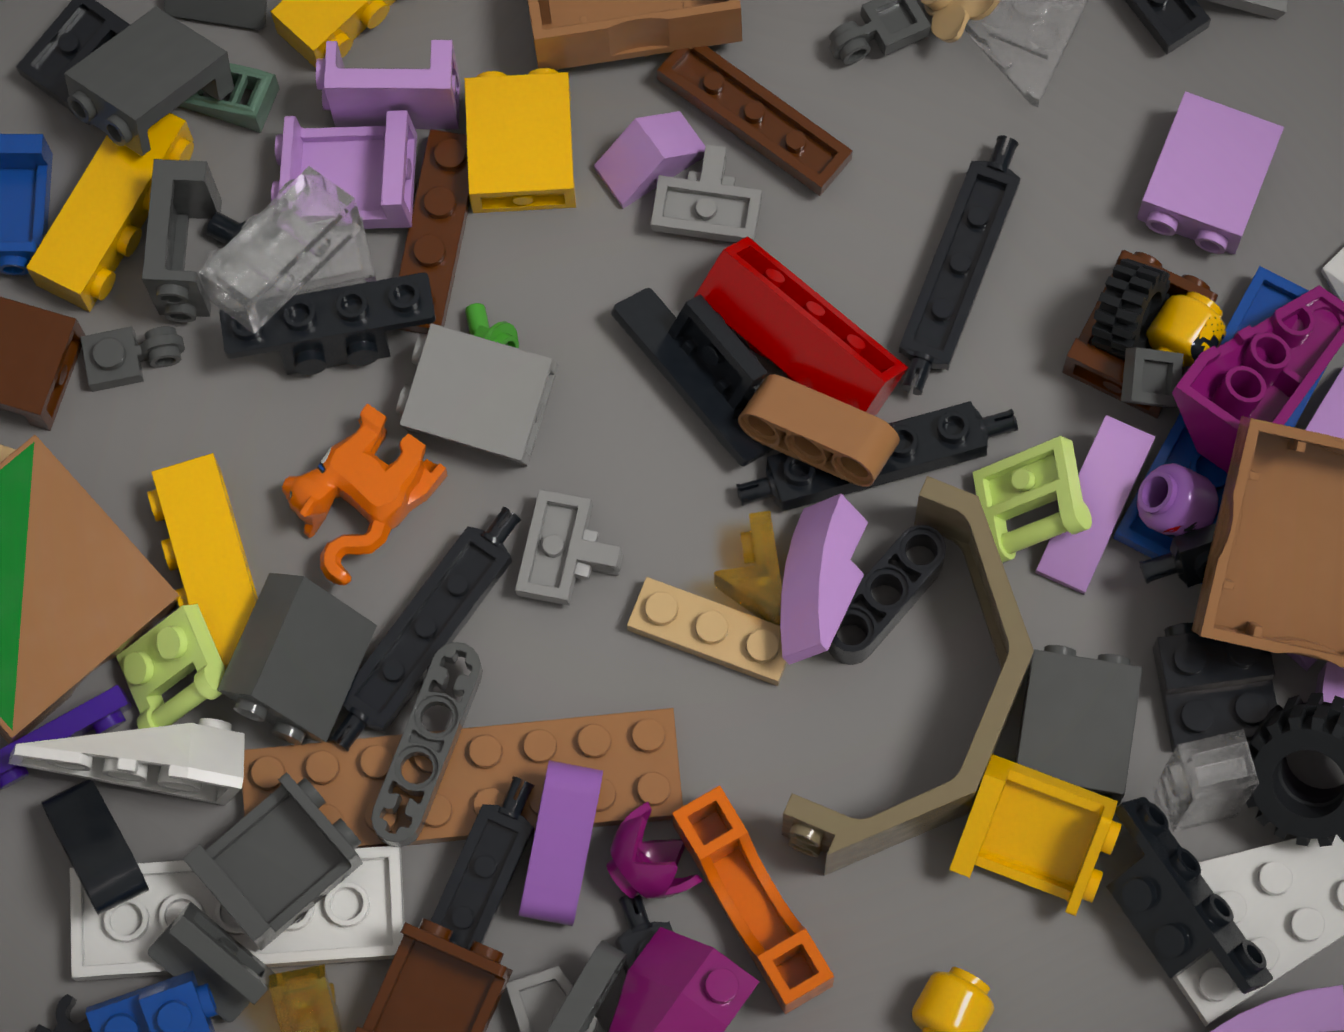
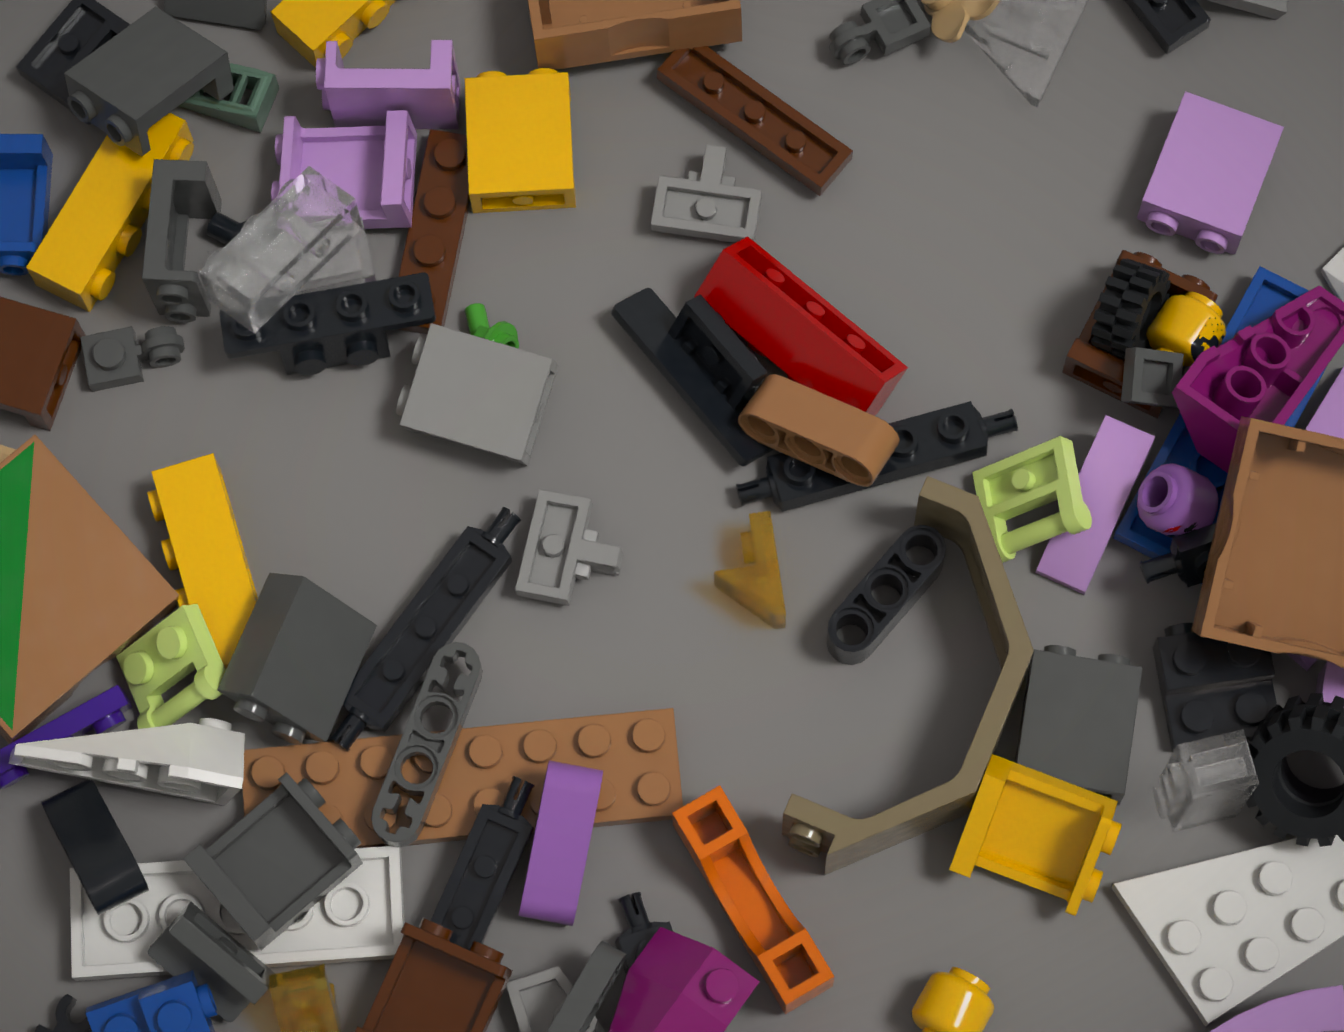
(374, 488): orange animal -> none
(644, 151): lavender slope -> none
(646, 865): magenta piece -> none
(708, 630): tan plate -> none
(819, 577): lavender slope -> none
(959, 265): black plate -> none
(1176, 906): black bracket -> none

